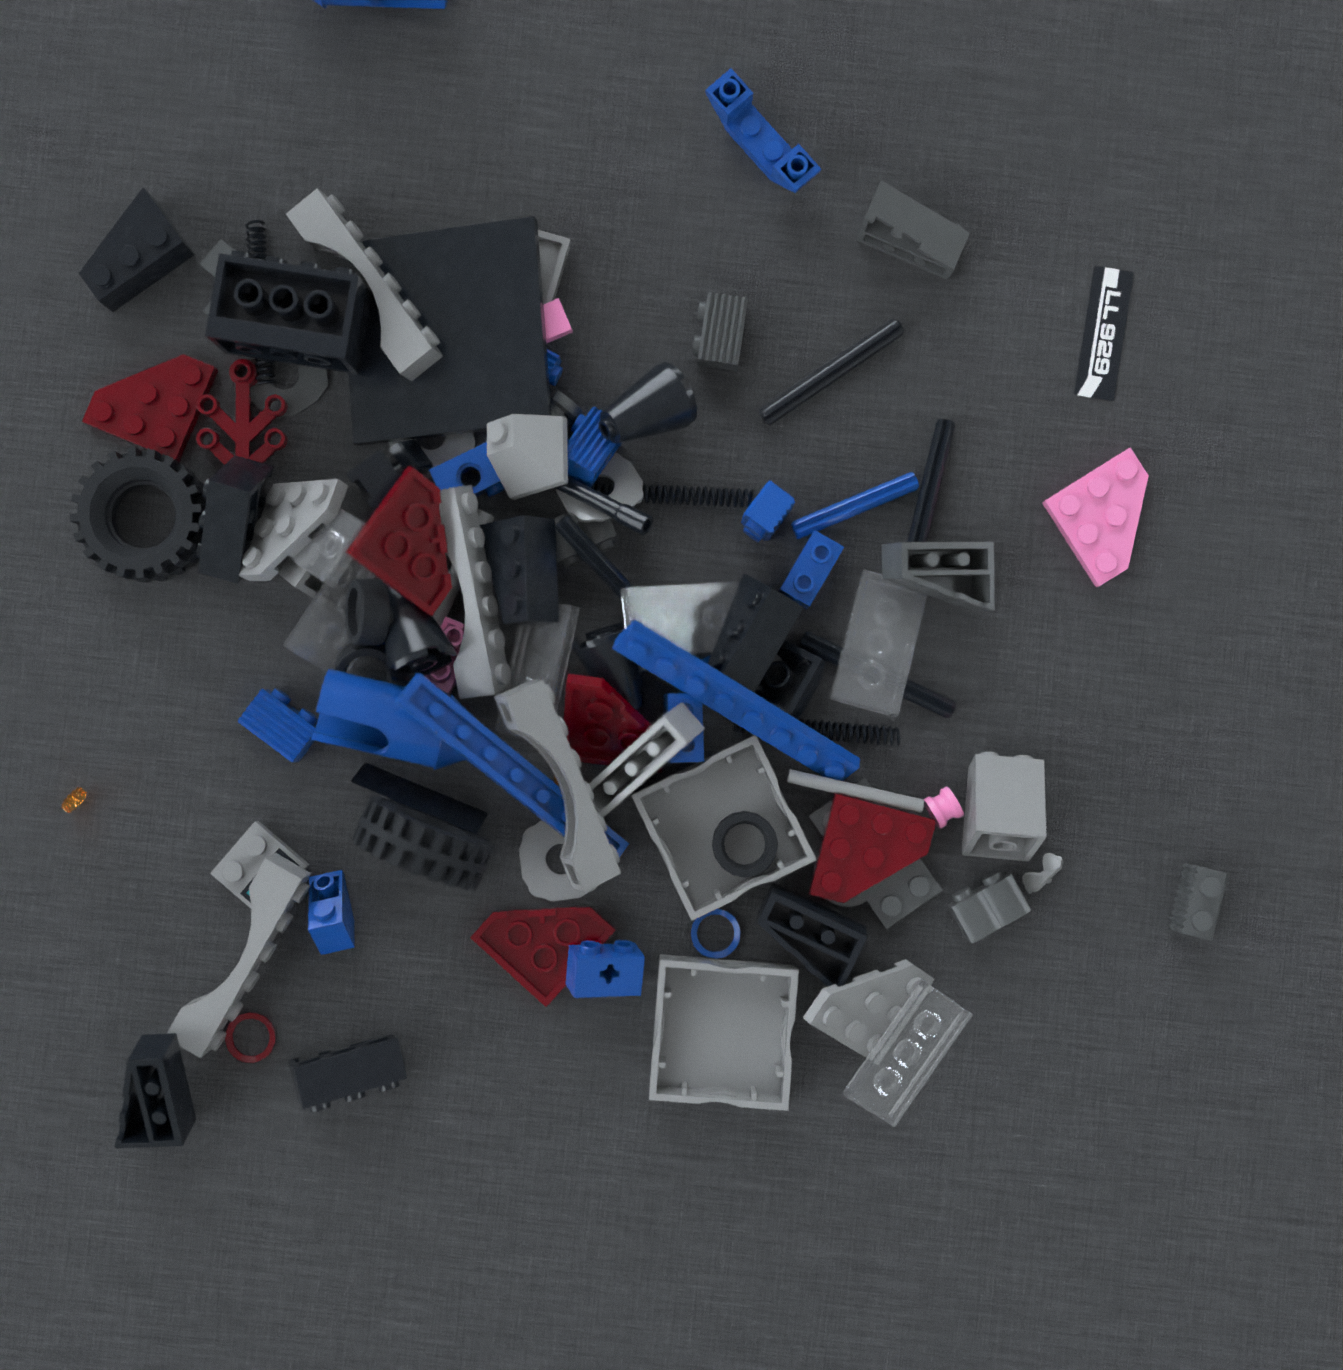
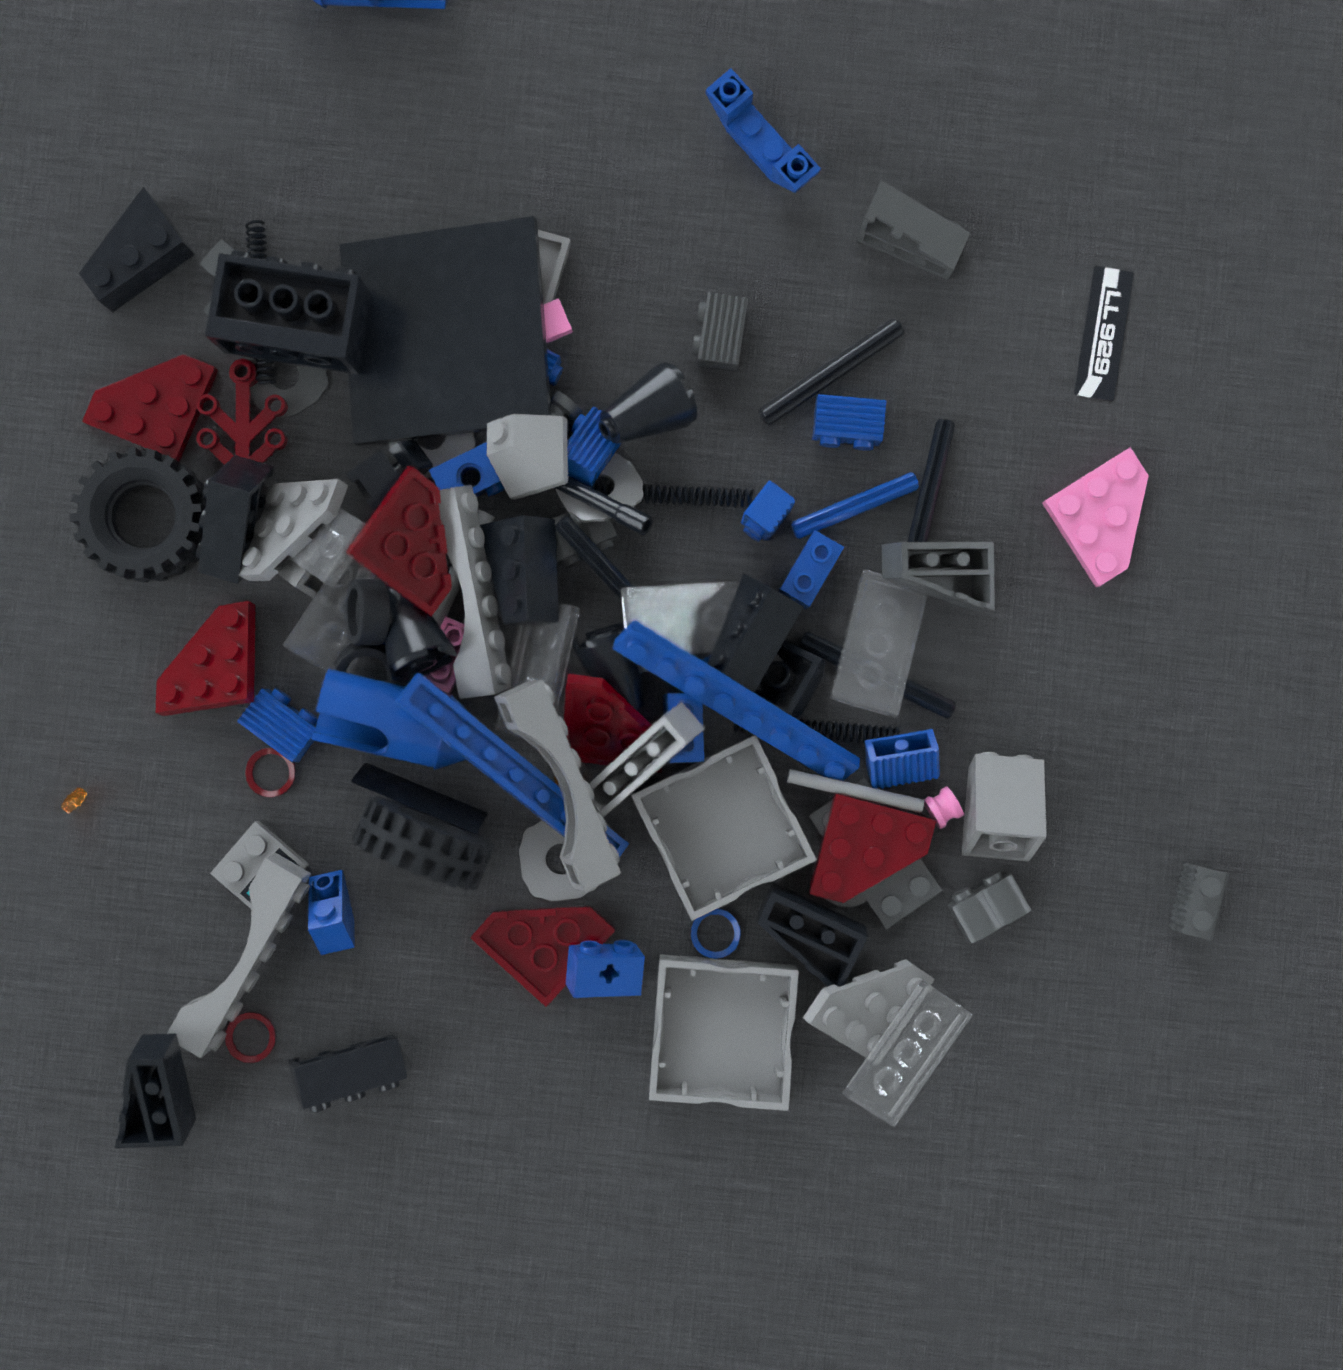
(214, 665): none -> dark red plate
(250, 779): none -> dark red piece
(402, 336): light grey arch -> none
(759, 865): black tyre -> none
(848, 421): none -> blue brick
(902, 759): none -> blue brick
(1035, 881): light grey piece -> none

